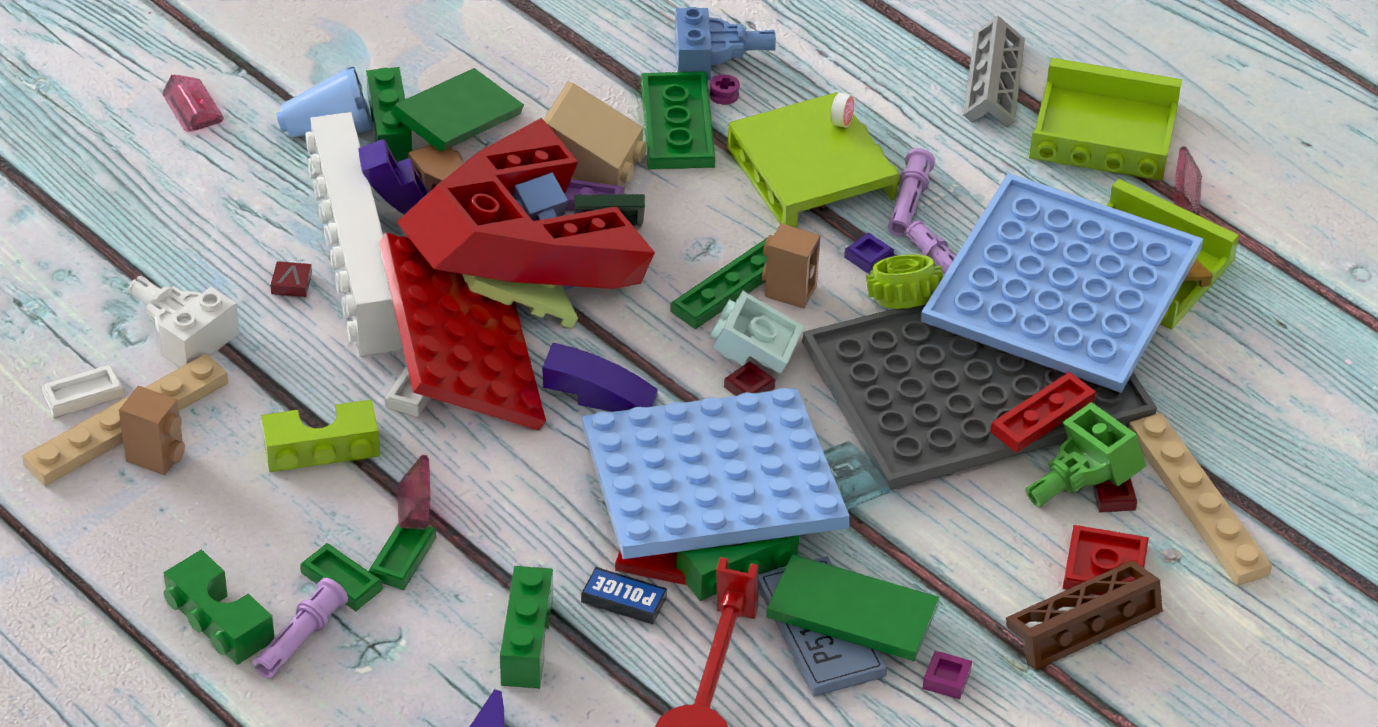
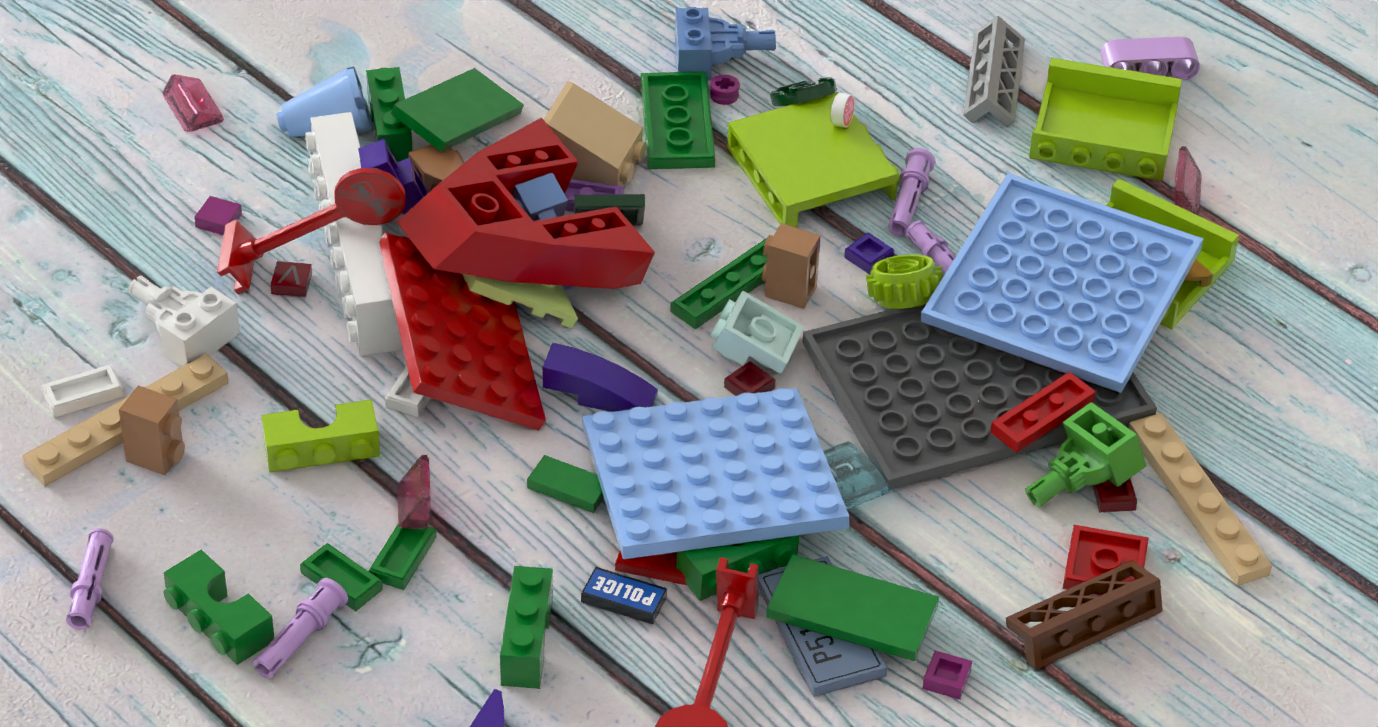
(87, 590): none -> lavender pin
(216, 214): none -> magenta tile
(360, 195): none -> red piece
(566, 483): none -> green tile
(803, 91): none -> dark green tile
(1157, 56): none -> lavender beam

